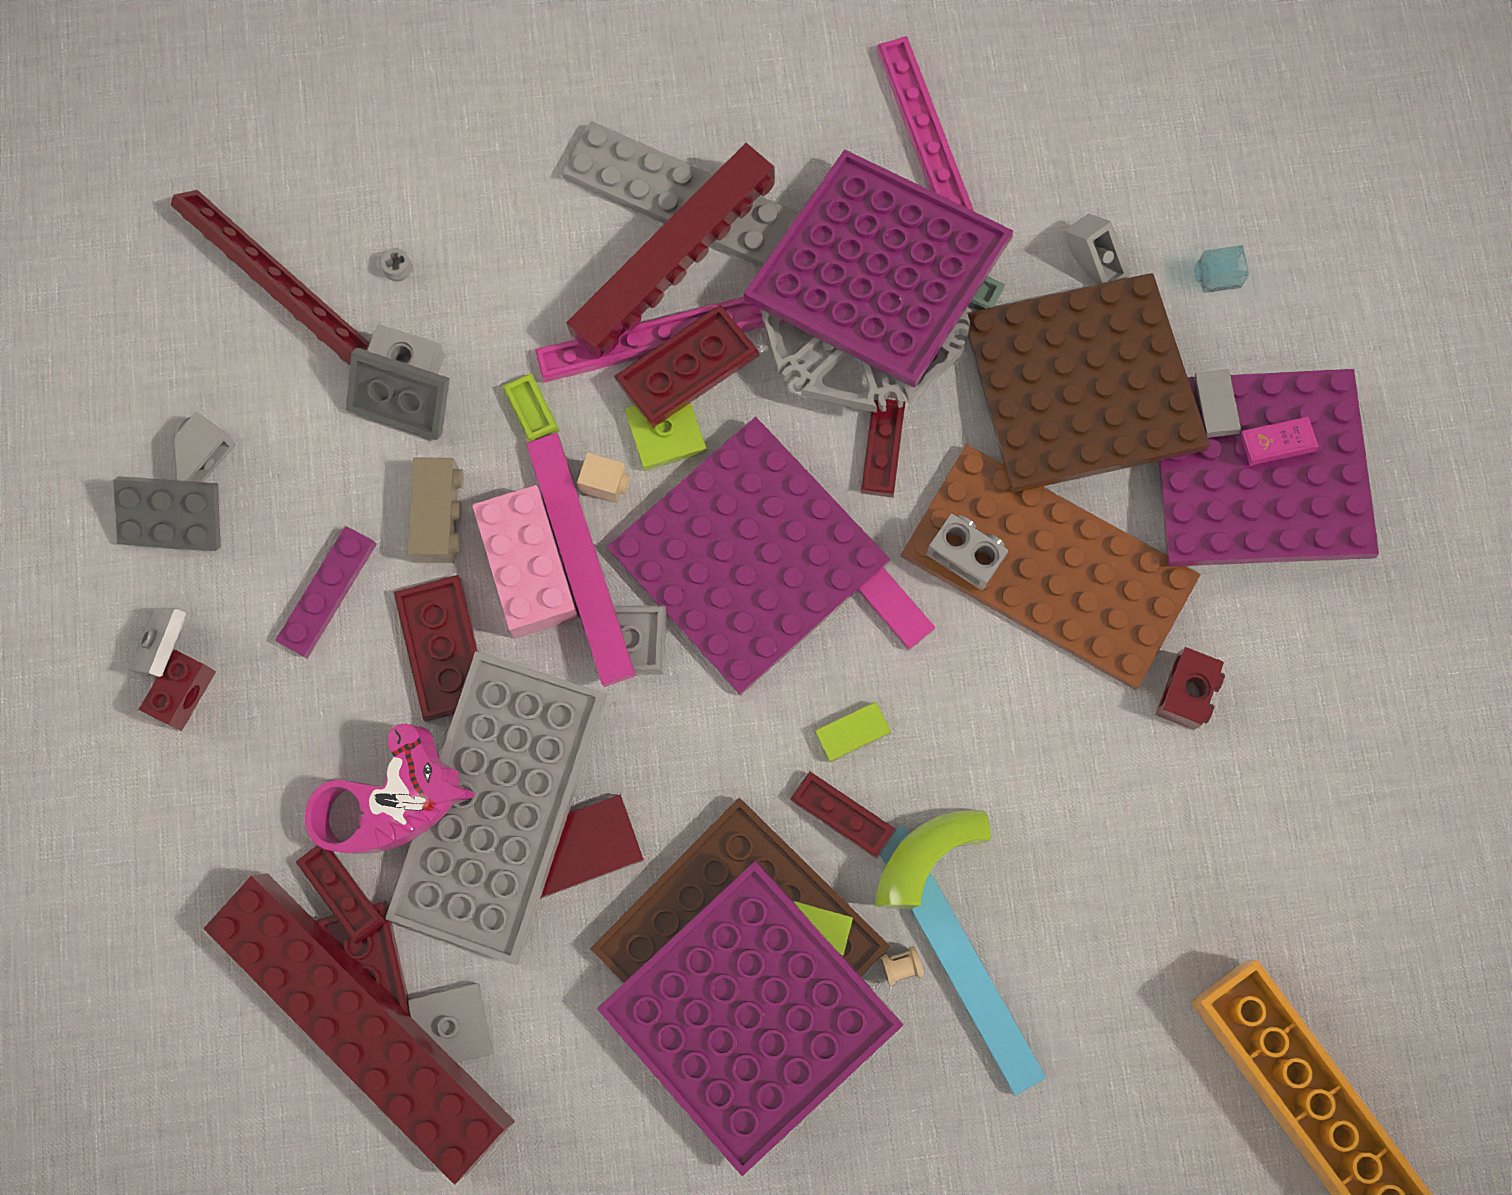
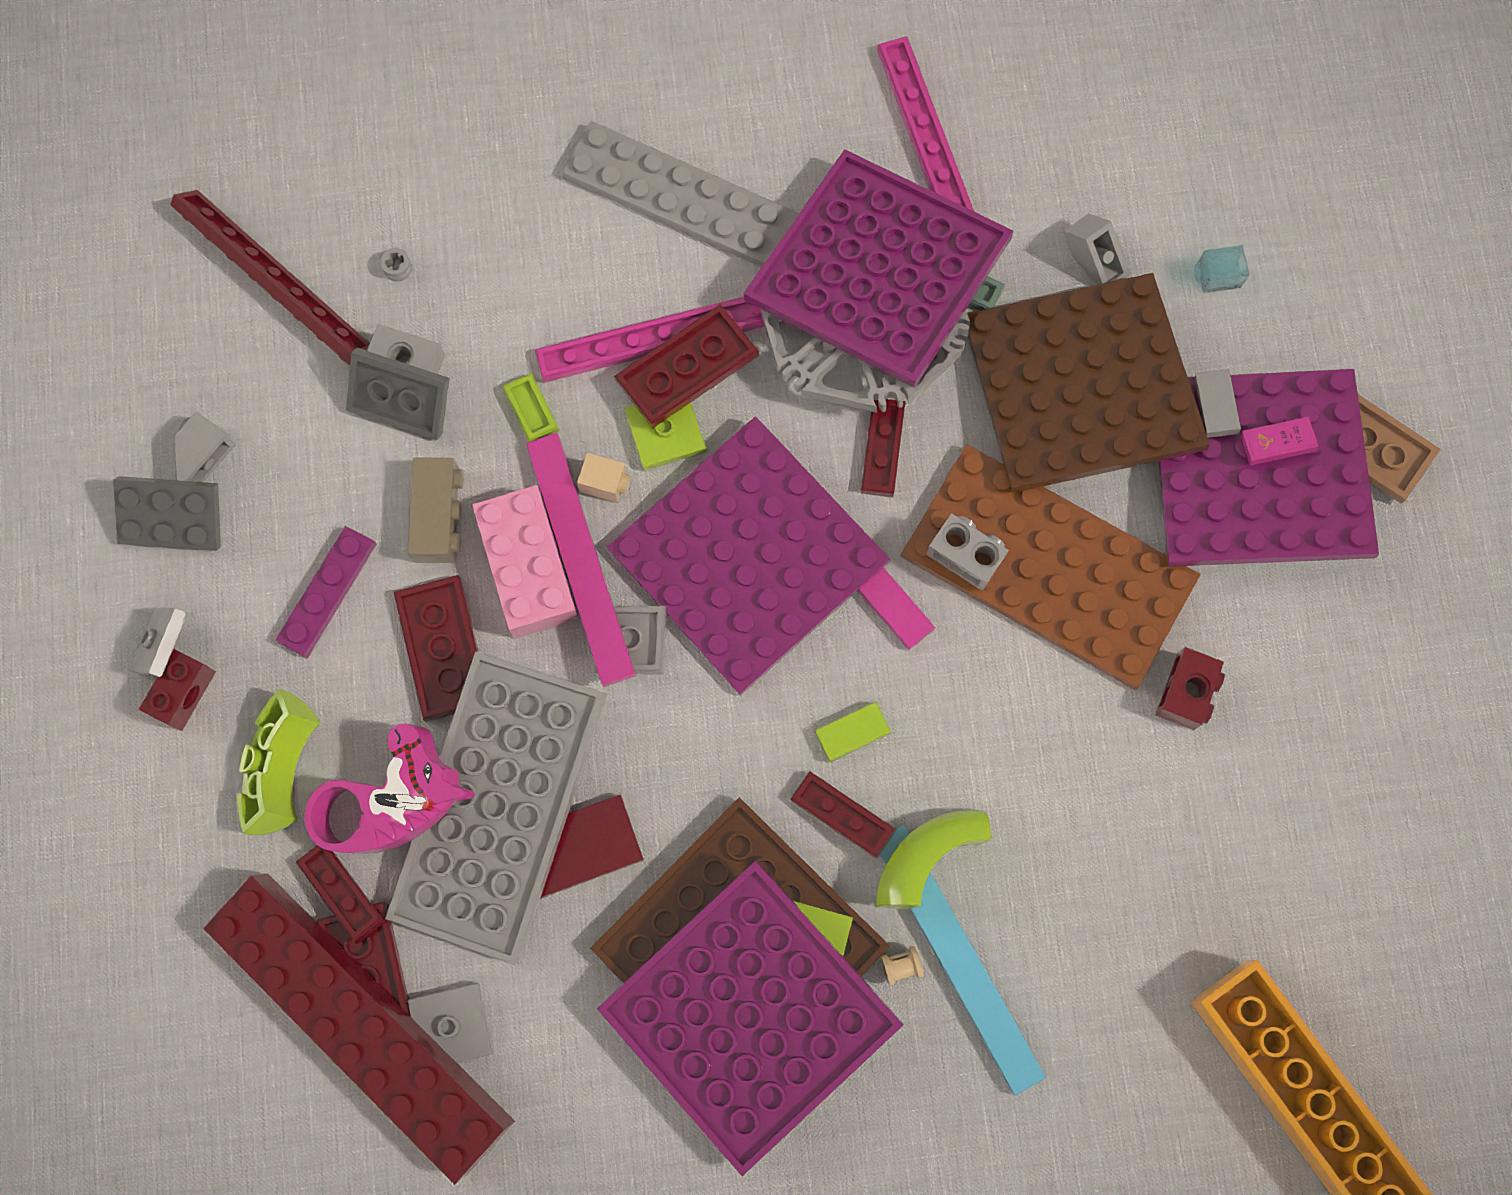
(271, 764): none -> lime brick
(672, 251): dark red brick -> none
(1393, 452): none -> medium nougat plate

